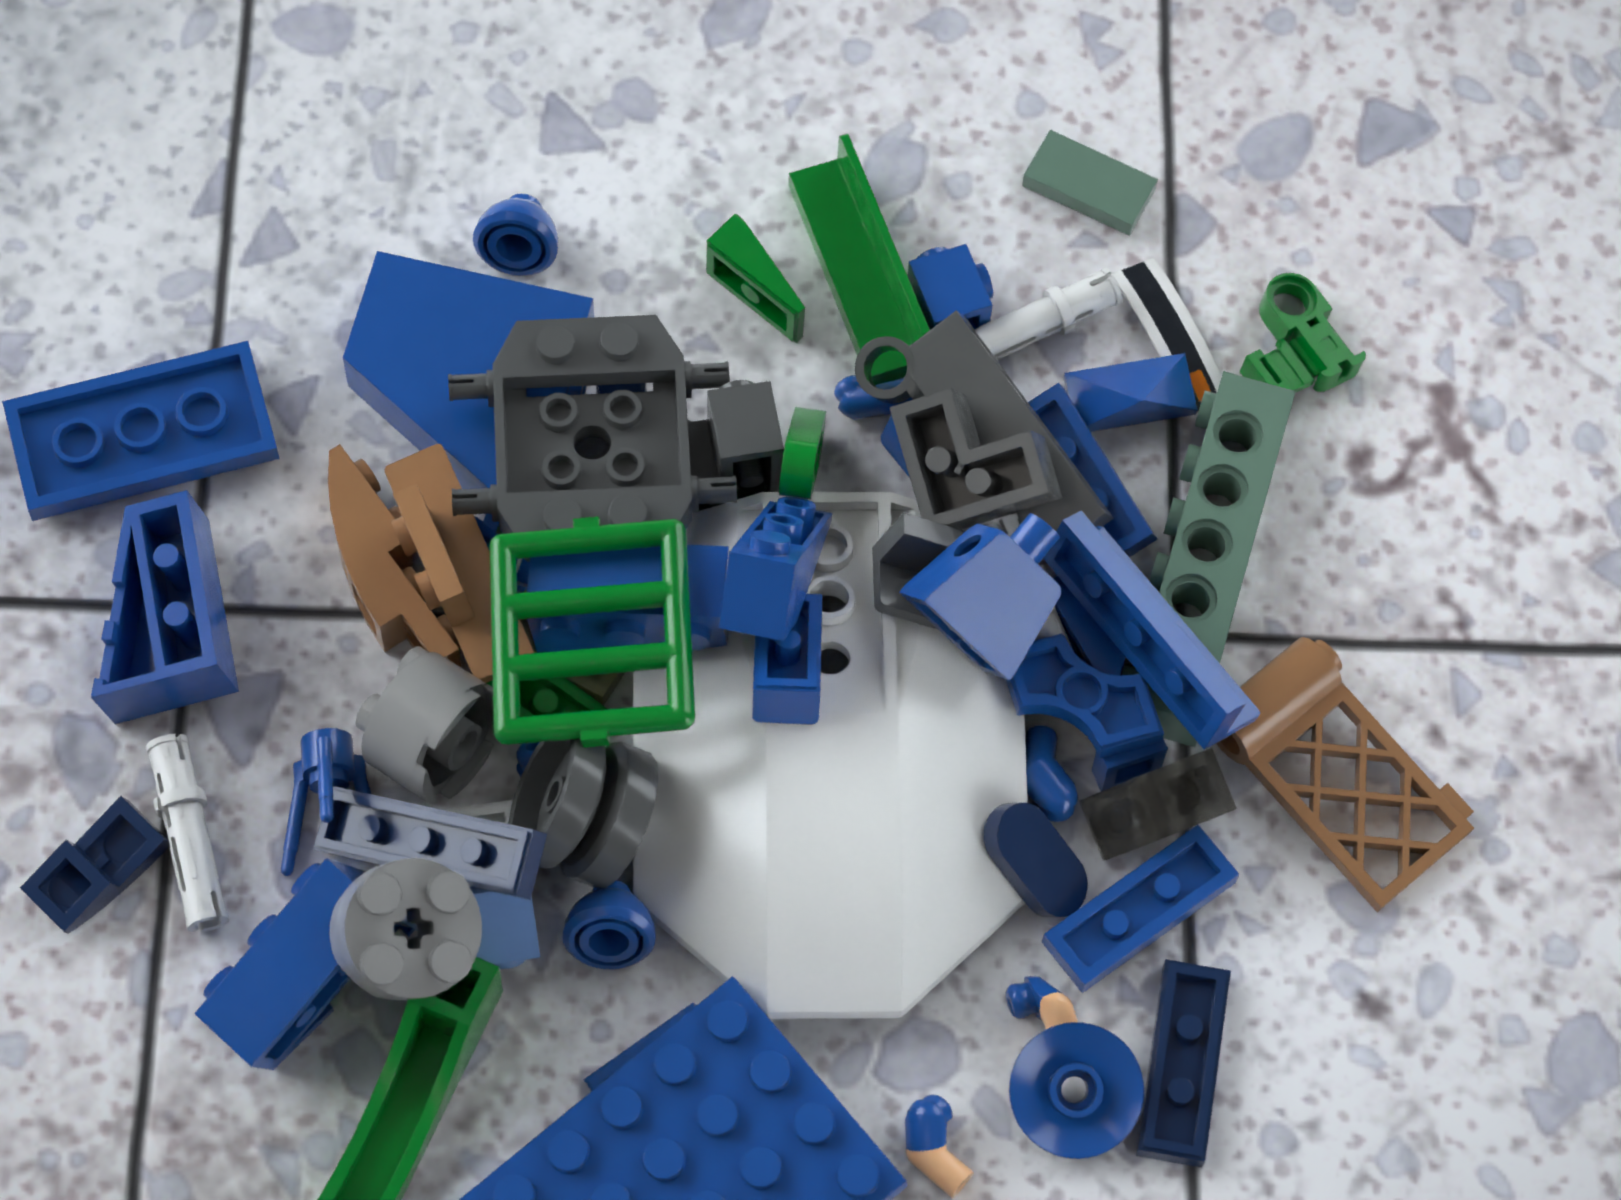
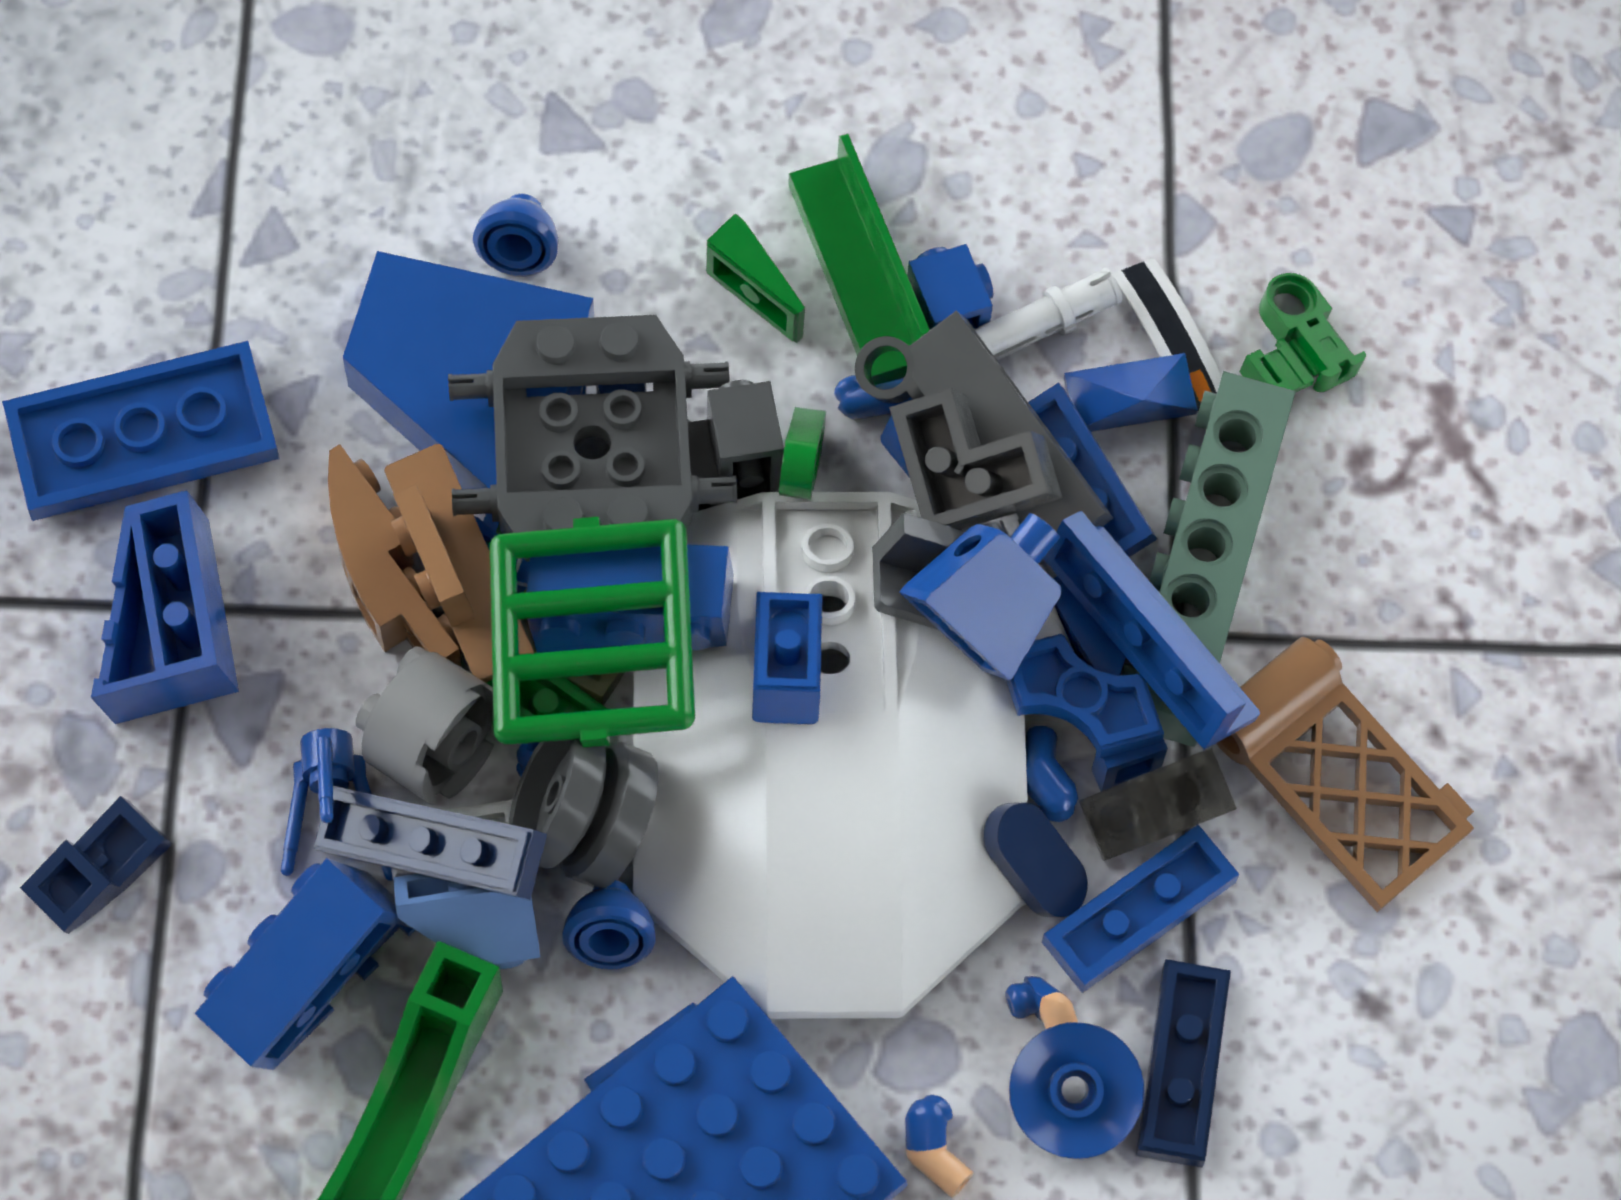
(181, 807): white pin -> none
(430, 898): light grey brick -> none
(773, 568): blue slope -> none
(1089, 182): sand green tile -> none

